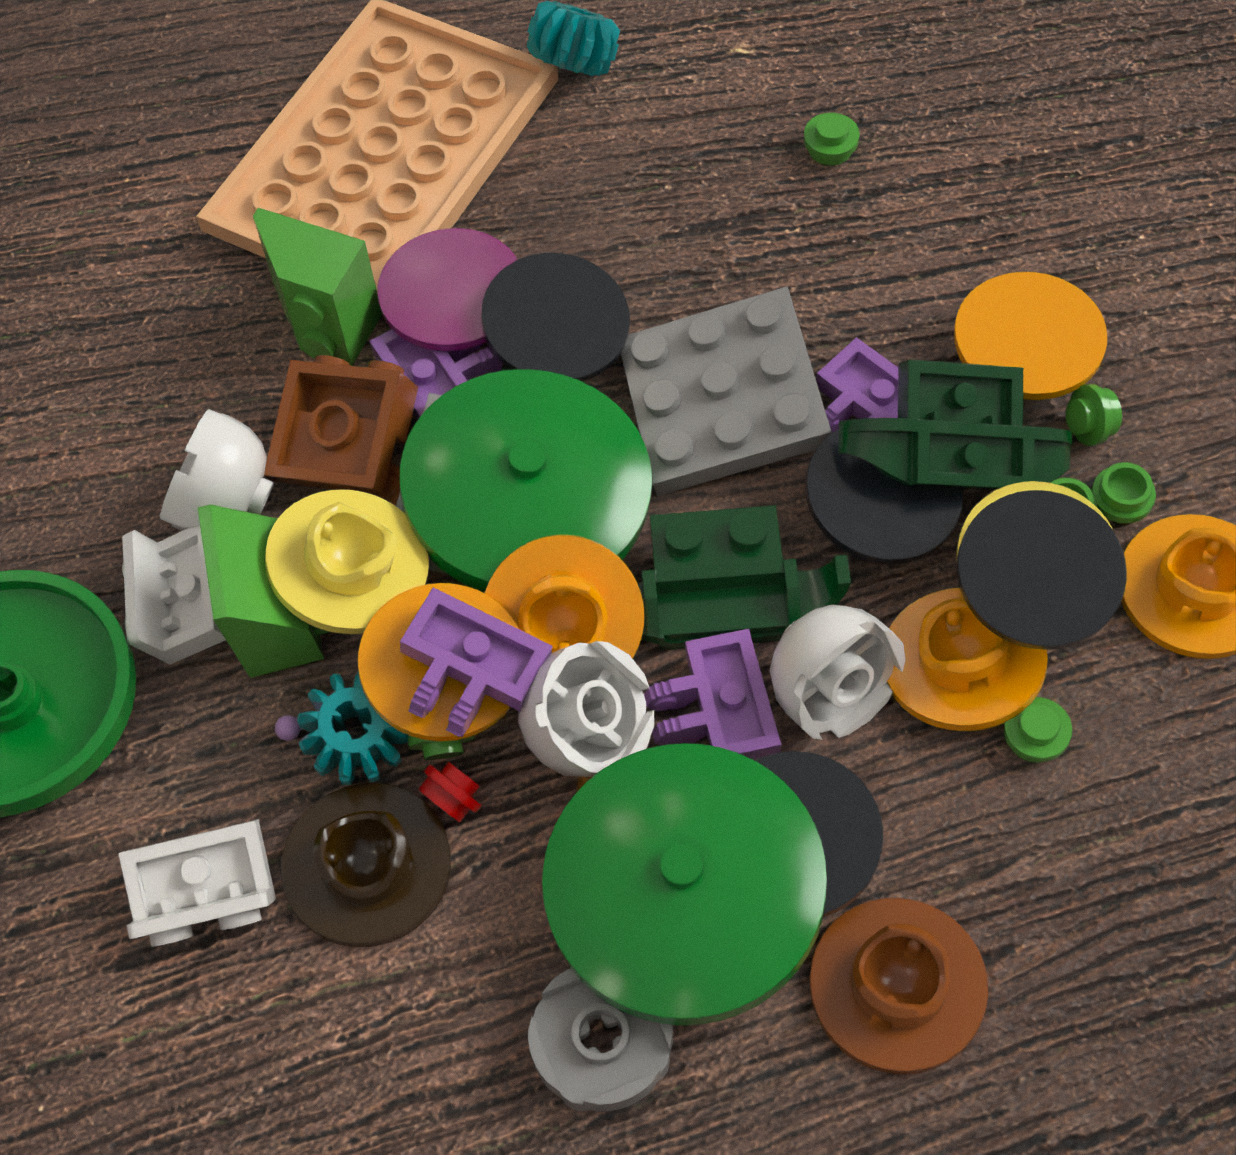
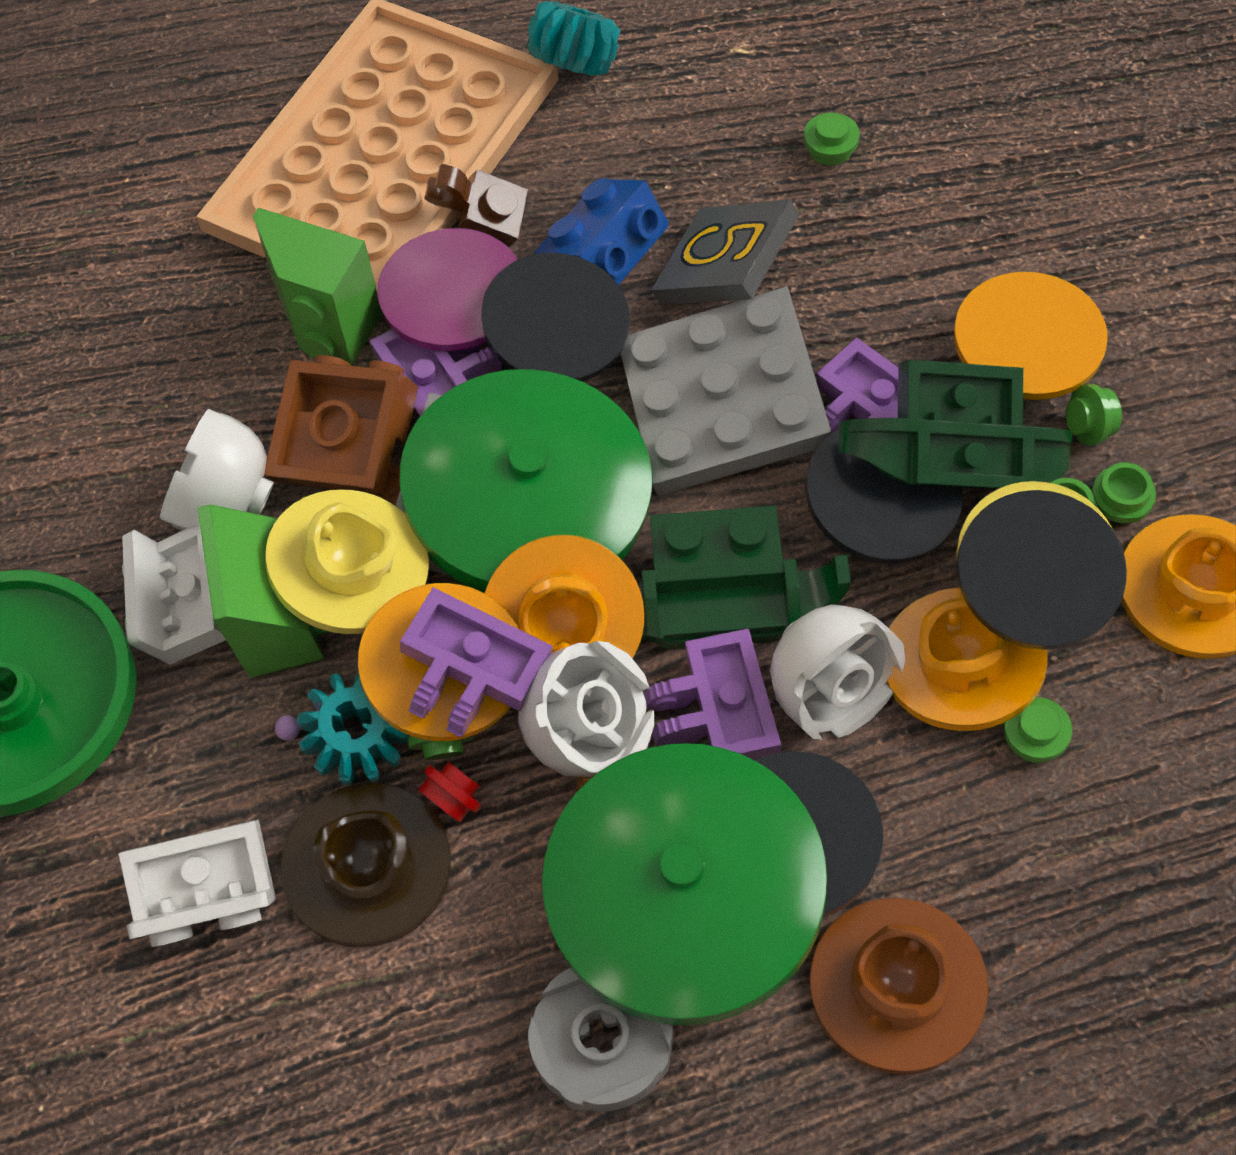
(483, 200): none -> plate
(609, 226): none -> blue bracket
(725, 252): none -> dark grey tile

